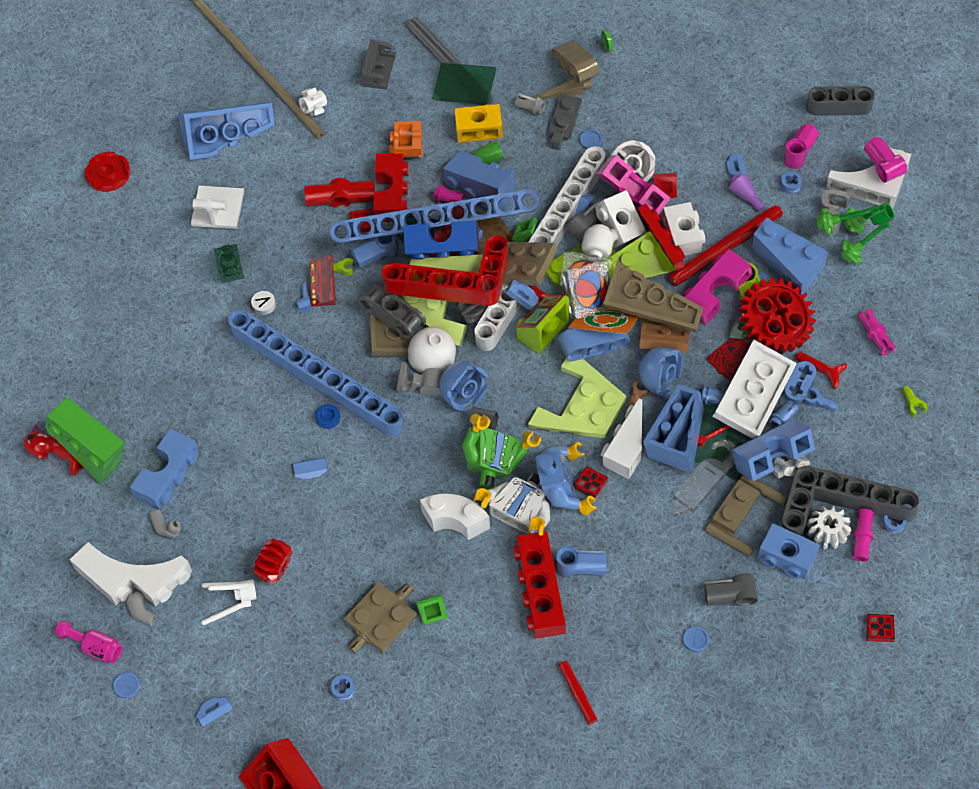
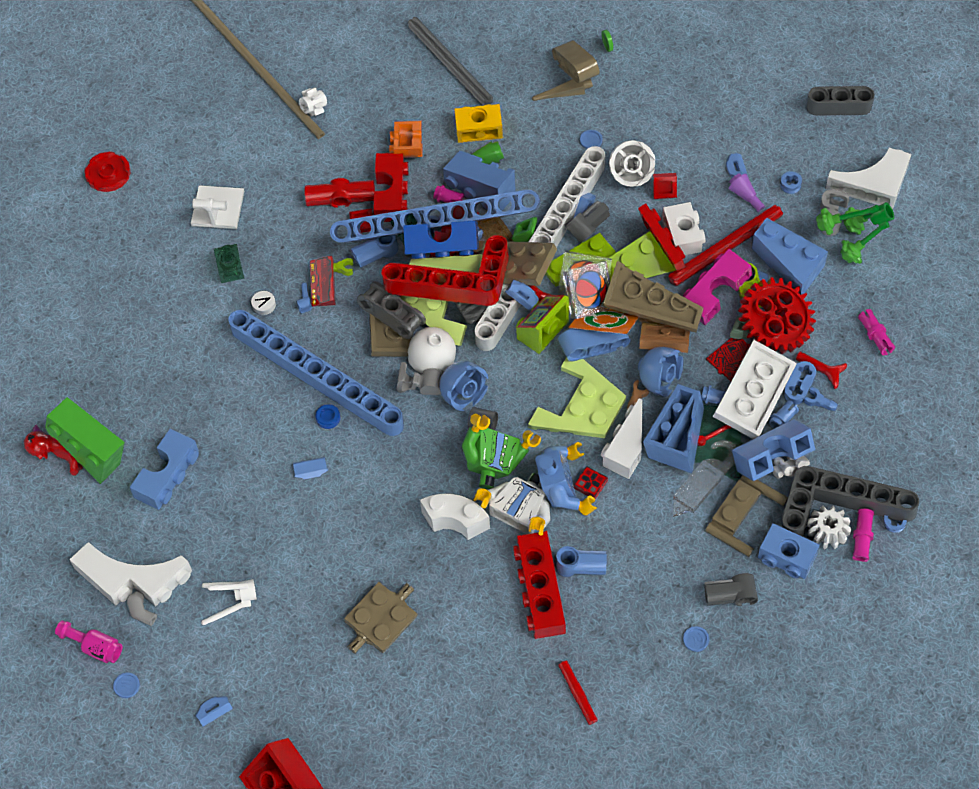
(164, 528): light grey arm -> none
(215, 128): medium blue wedge -> none
(272, 560): red gear -> none
(336, 683): medium blue bush -> none
(377, 65): dark grey hinge -> none
(431, 609): bright green slope -> none
(464, 83): clear green piece -> none
(530, 103): light grey pin -> none
(564, 119): dark grey hinge -> none
(598, 241): white head -> none
(622, 178): dark pink arch -> none
(623, 208): white brick -> none
(800, 145): dark pink piece -> none
(880, 628): tile -> none
(887, 163): dark pink piece -> none
(913, 401): lime piece -> none

